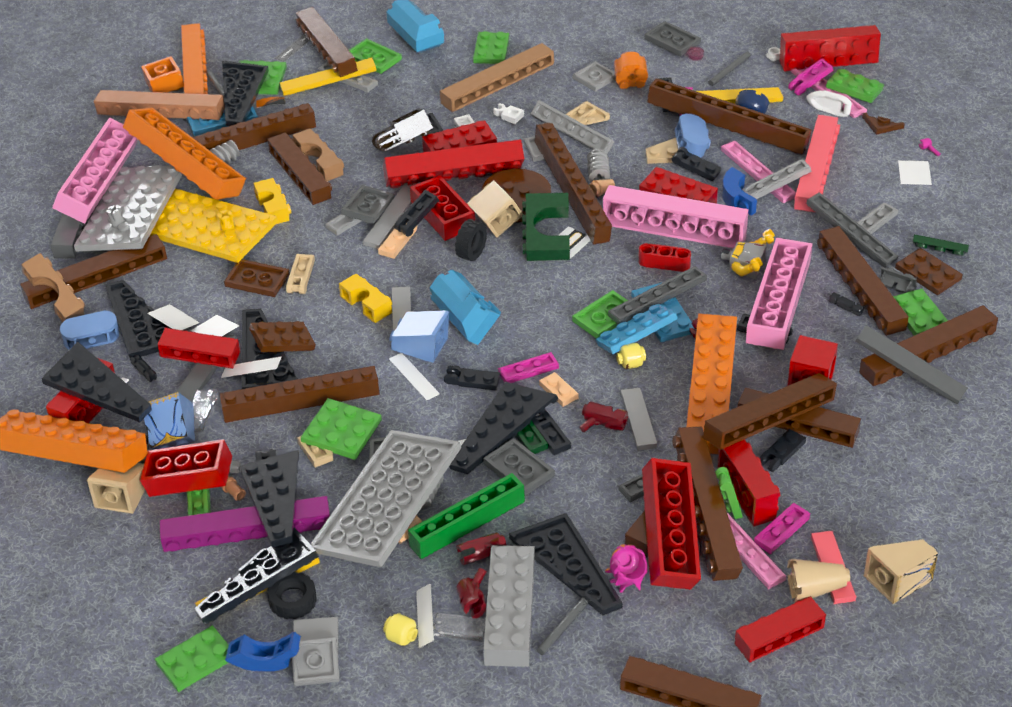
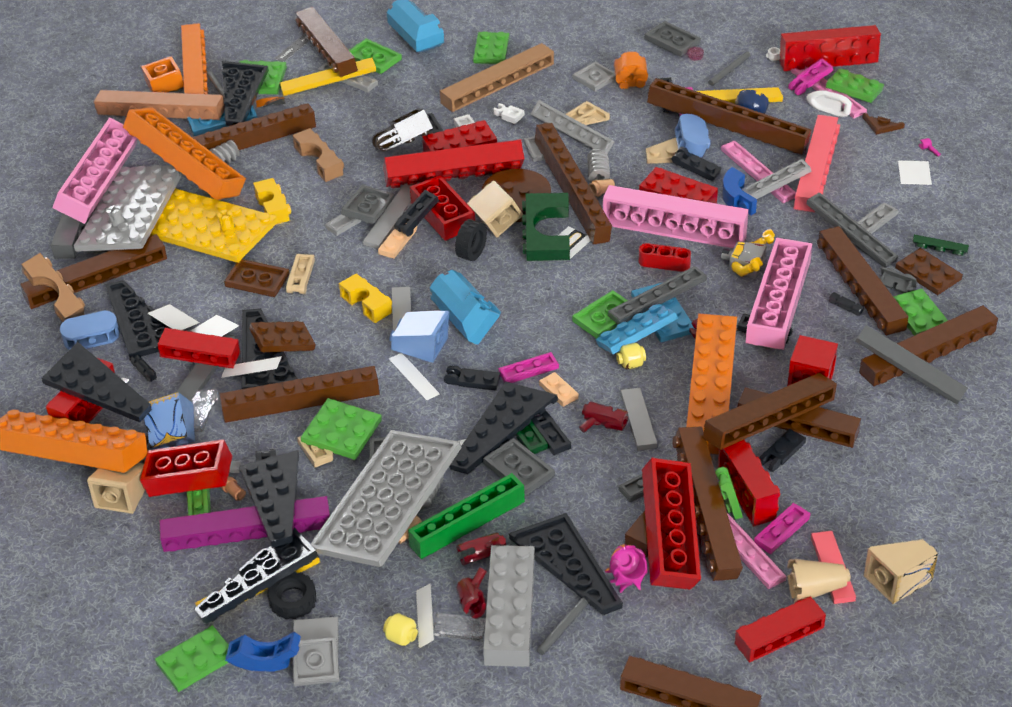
(299, 168): reddish brown brick -> none

